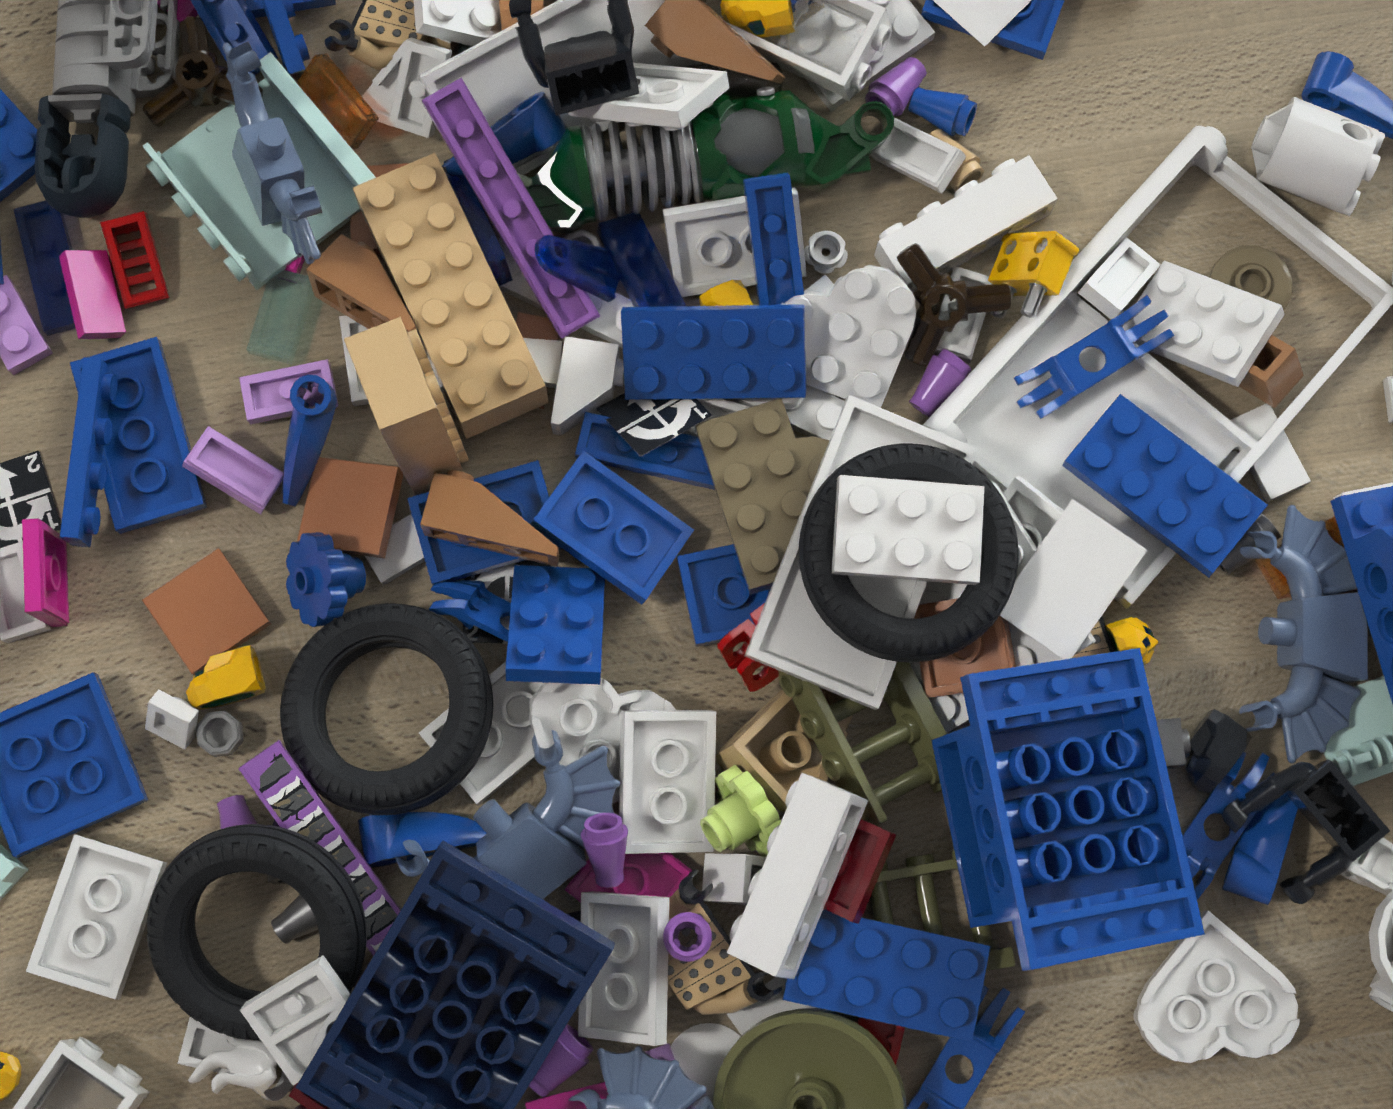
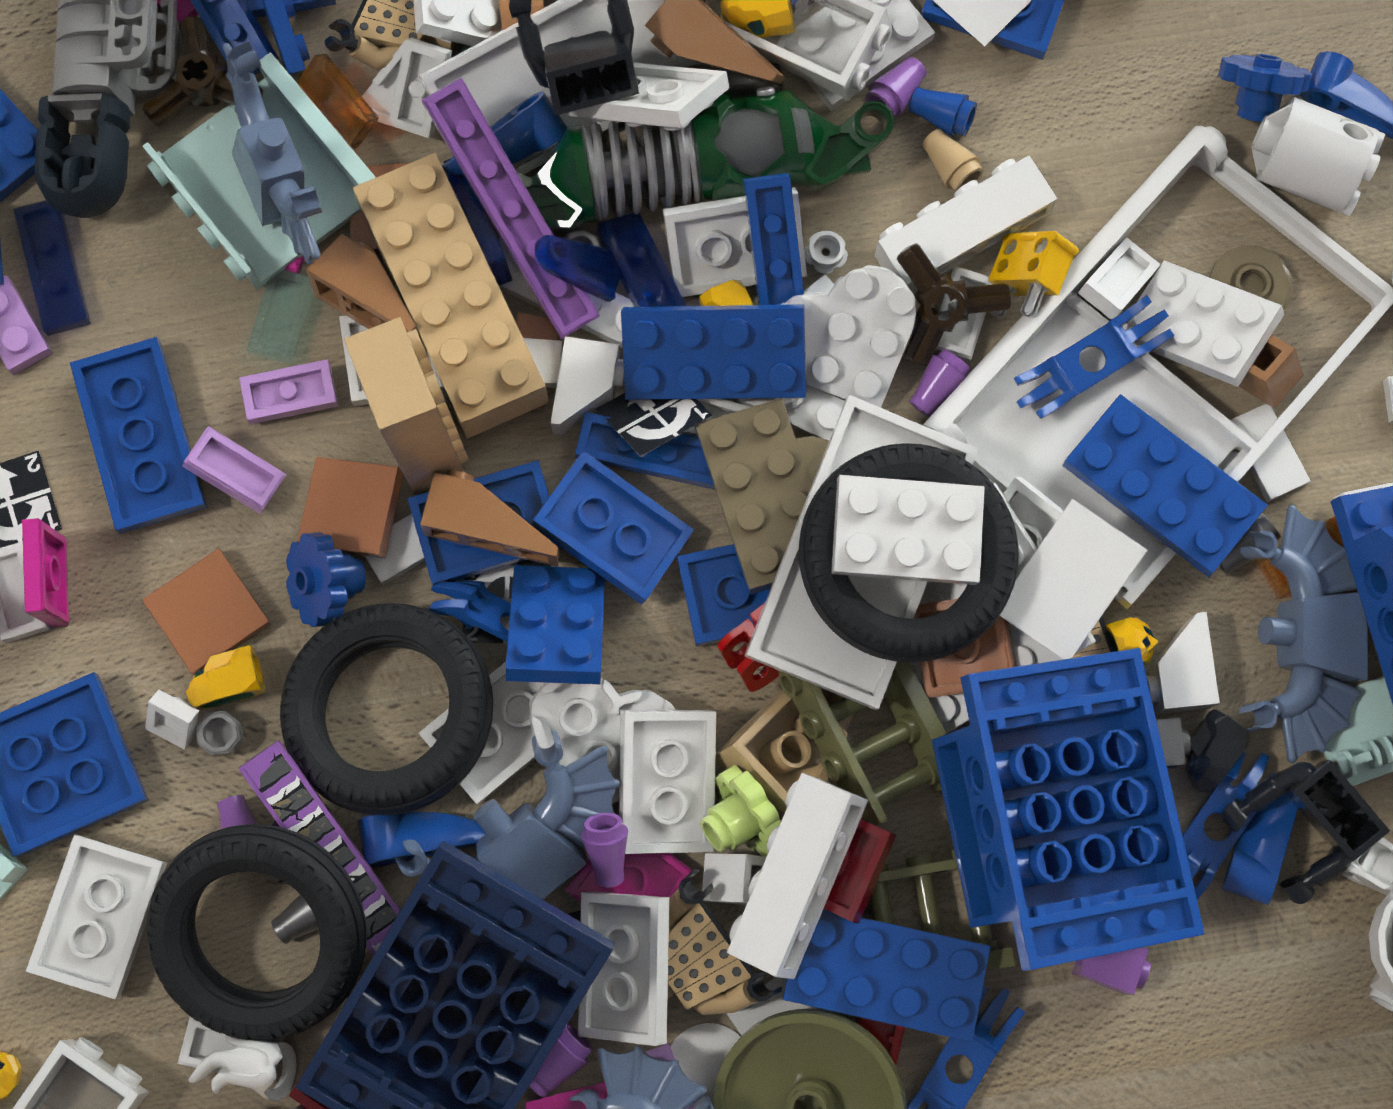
(86, 468): blue plate -> none
(92, 294): tile -> none
(124, 225): red slope -> none
(297, 1015): white wing -> none
(306, 435): blue piece -> none
(694, 922): medium lavender cone -> none
(919, 156): white tile -> none
(1116, 971): none -> medium lavender brick
(1185, 671): none -> white slope
(1215, 997): white plate -> none
(1262, 82): none -> blue plant

